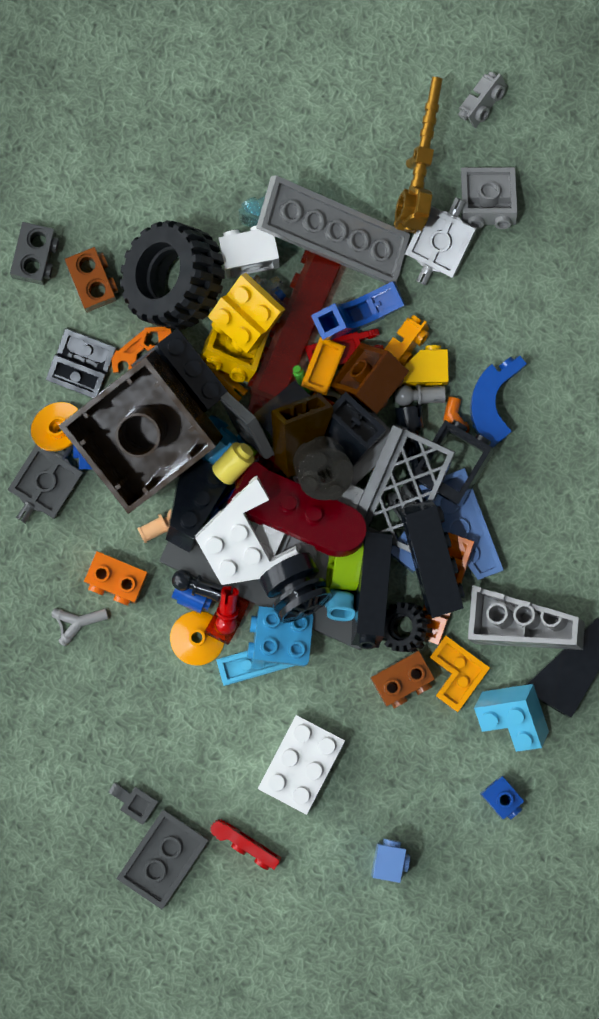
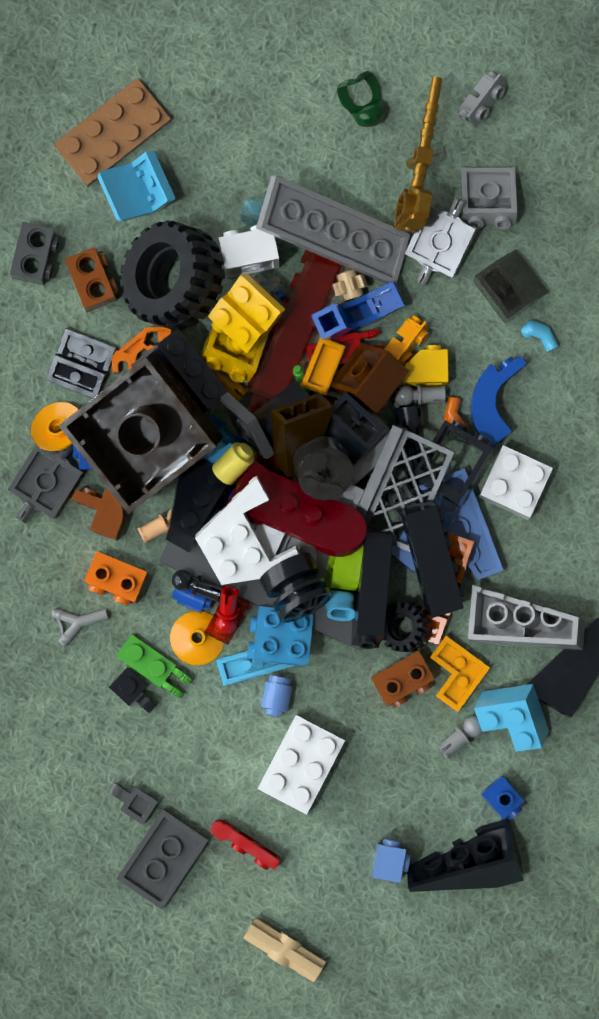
(109, 513): none -> dark orange brick
(112, 132): none -> medium nougat plate
(130, 689): none -> black plate
(136, 187): none -> medium azure bracket
(151, 664): none -> bright green hinge
(276, 696): none -> medium blue brick
(284, 950): none -> tan piece
(349, 285): none -> tan gear
(369, 114): none -> dark green piece
(459, 738): none -> light grey pin
(479, 863): none -> black wedge
(510, 286): none -> clear smoke slope
(515, 482): none -> white brick
(541, 331): none -> medium azure arm

